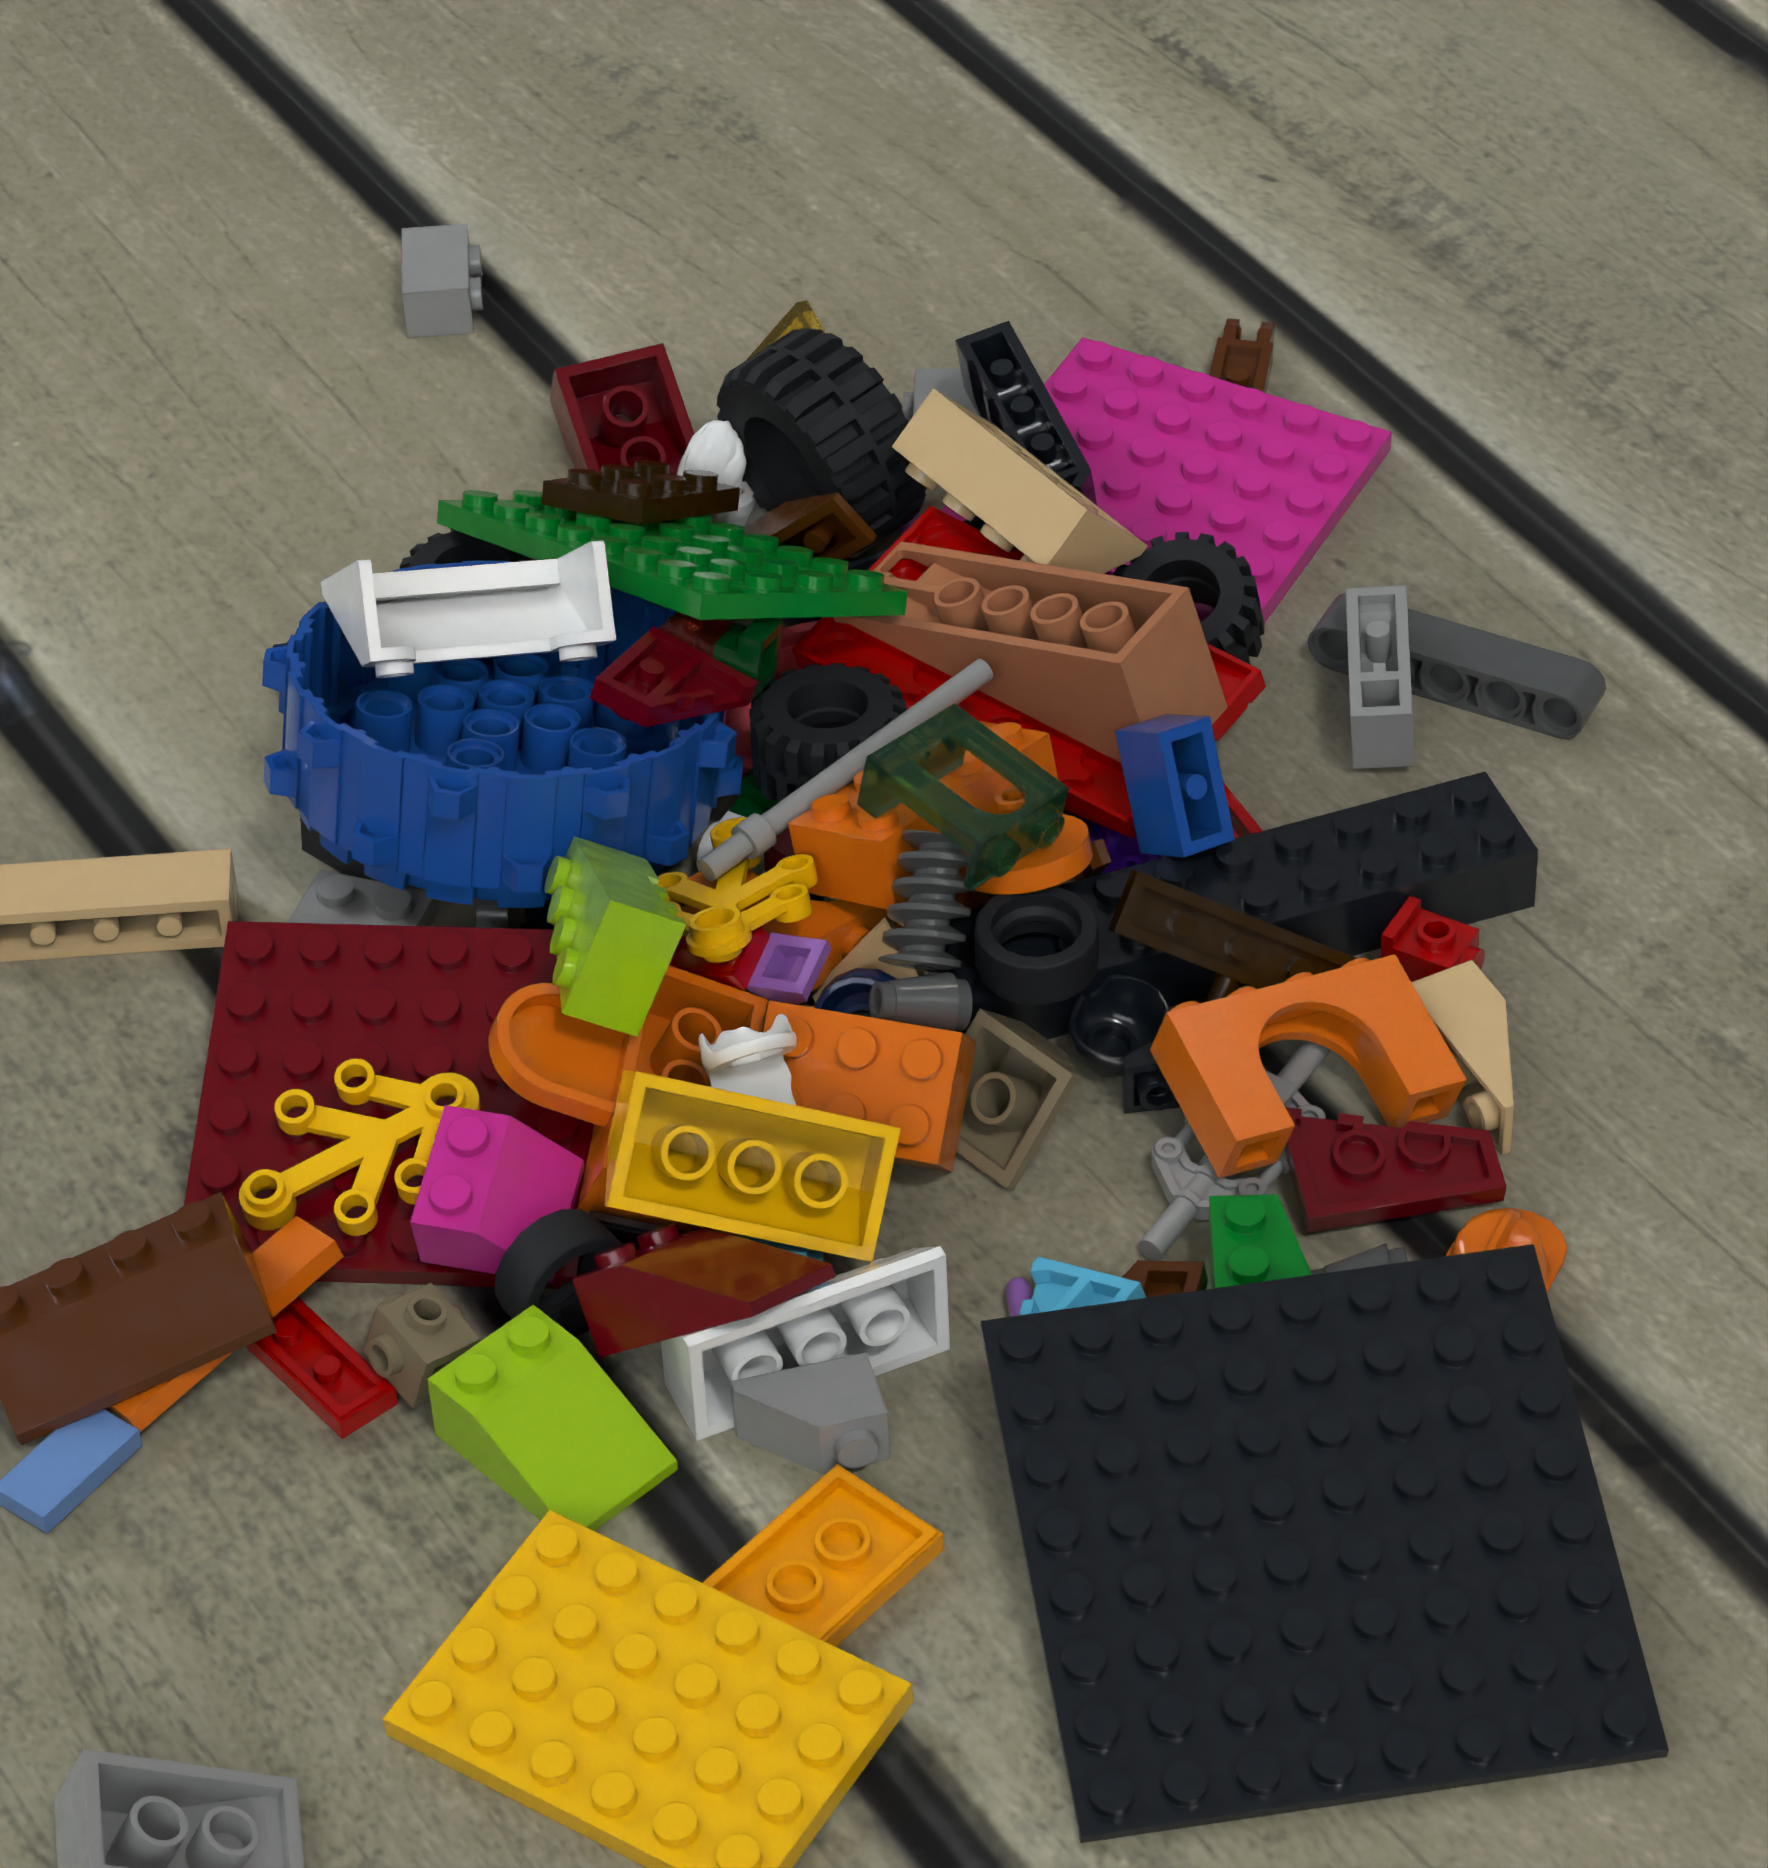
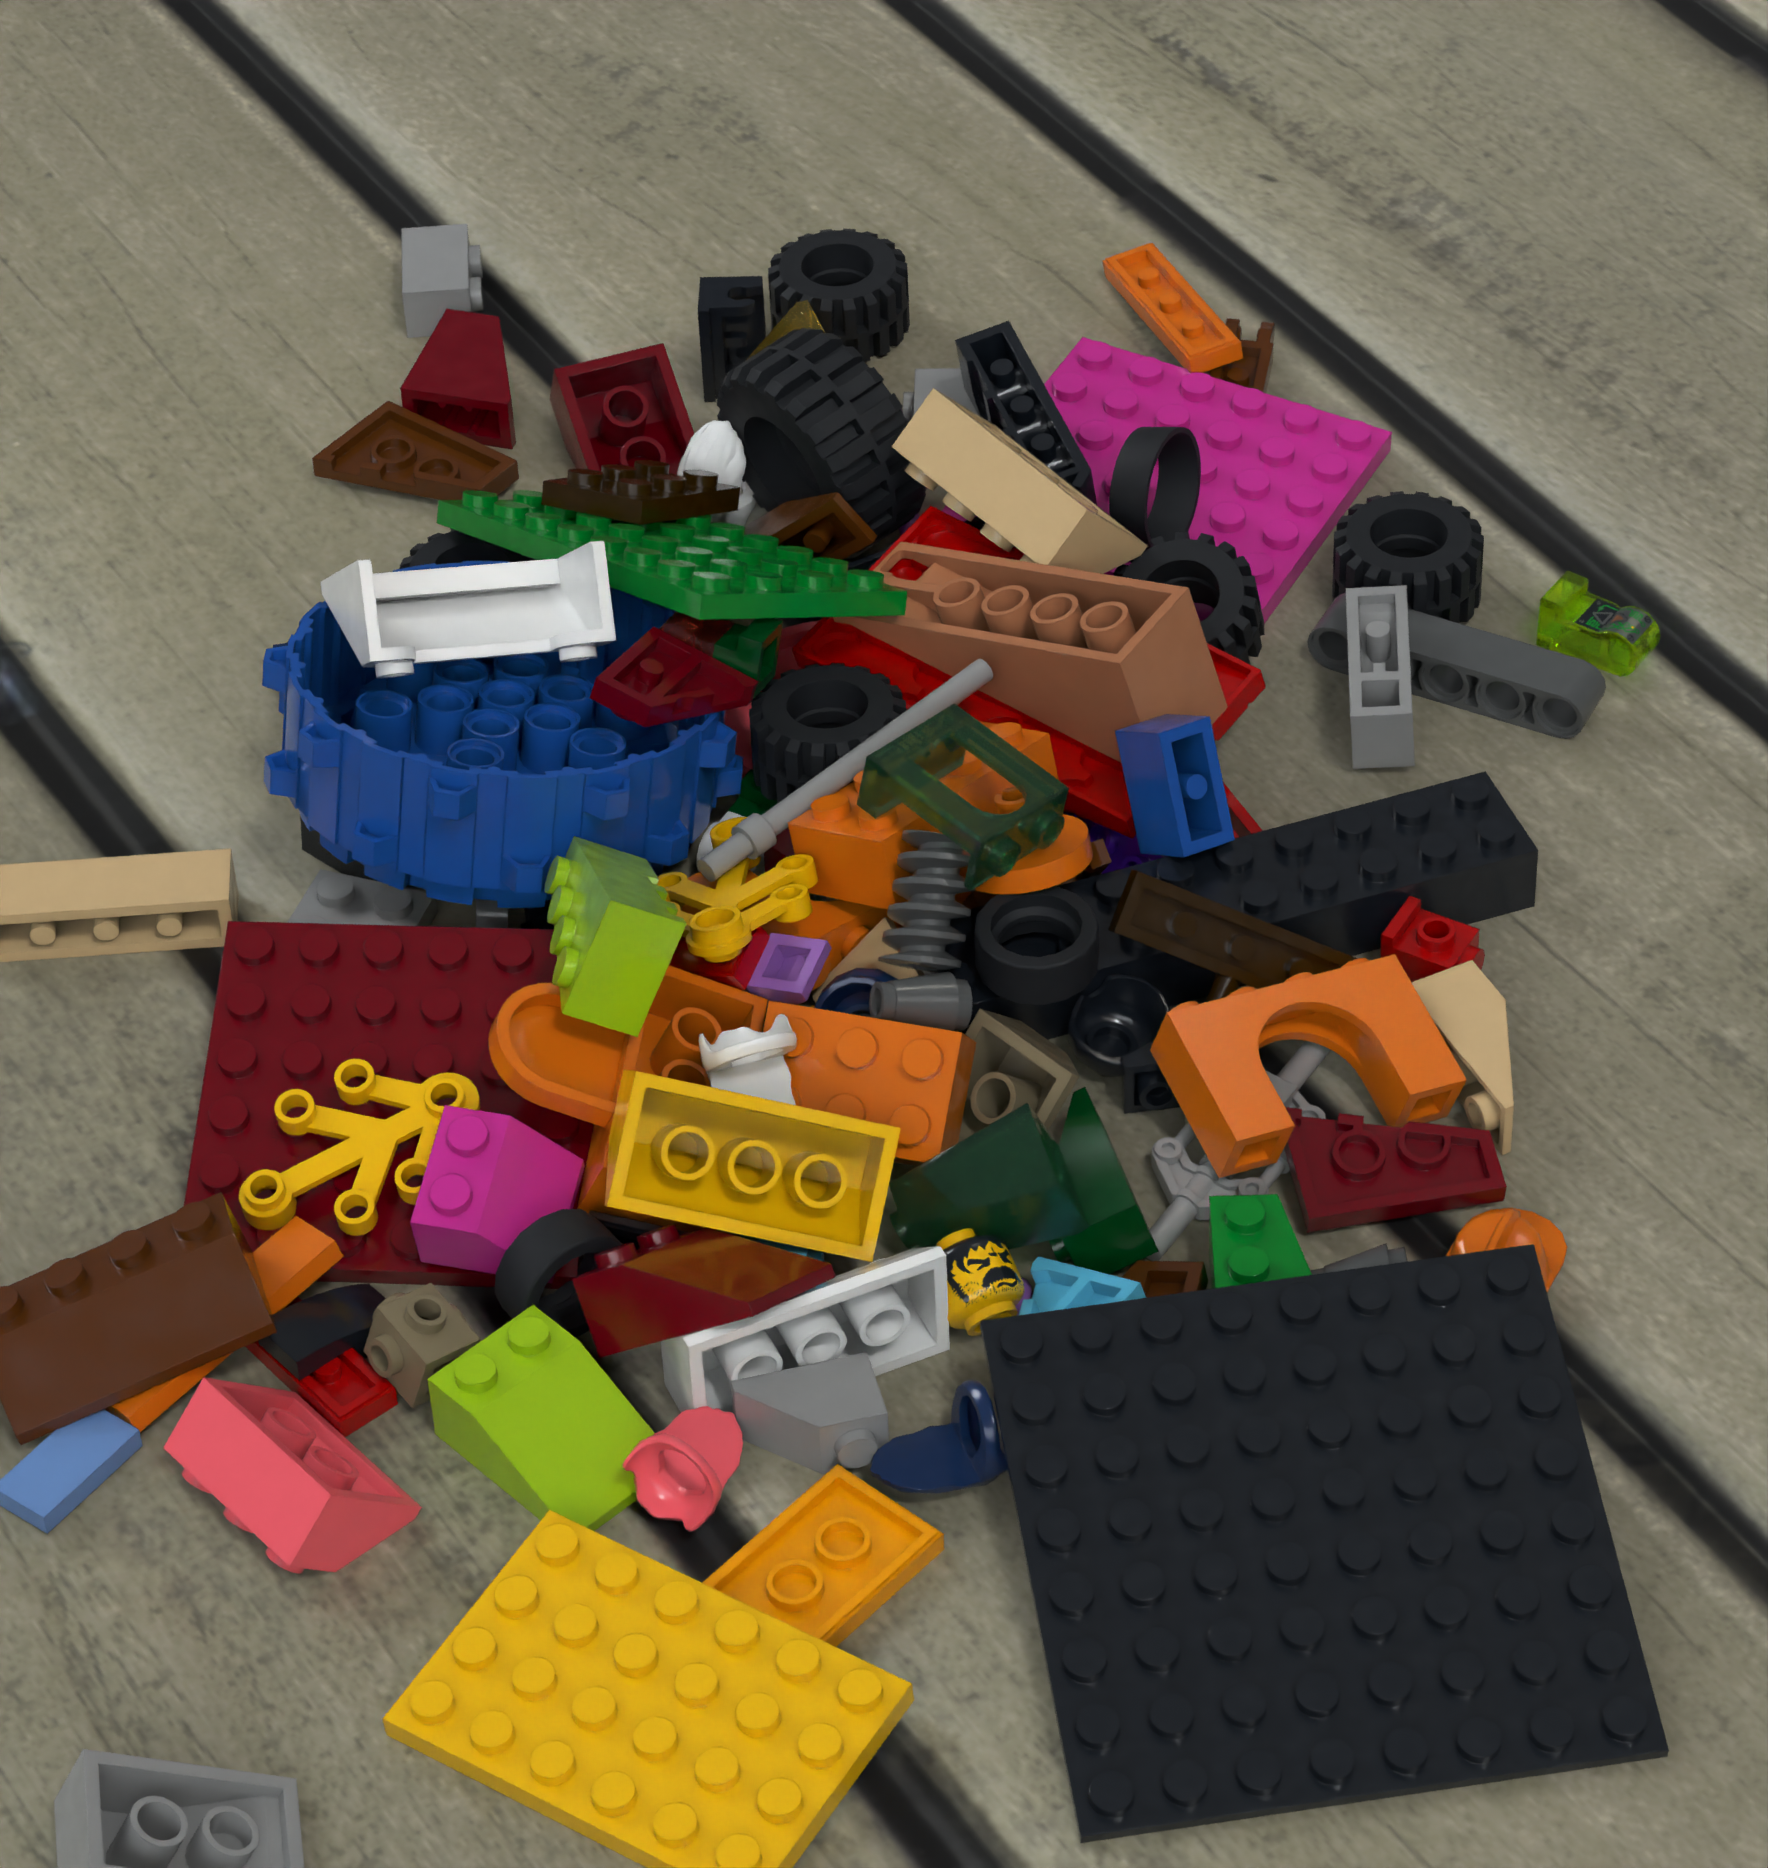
(286, 1475): none -> coral slope
(322, 1328): none -> black slope
(414, 457): none -> reddish brown wing
(464, 379): none -> dark red slope
(686, 1465): none -> coral piece
(729, 326): none -> black hinge
(851, 285): none -> black tyre
(946, 1455): none -> dark blue piece
(979, 1279): none -> yellow head
(997, 1182): none -> clear green slope
(1116, 1223): none -> dark green slope
(1172, 309): none -> orange tile
(1176, 488): none -> black tyre
(1416, 545): none -> black tyre
(1594, 627): none -> clear neon green leg

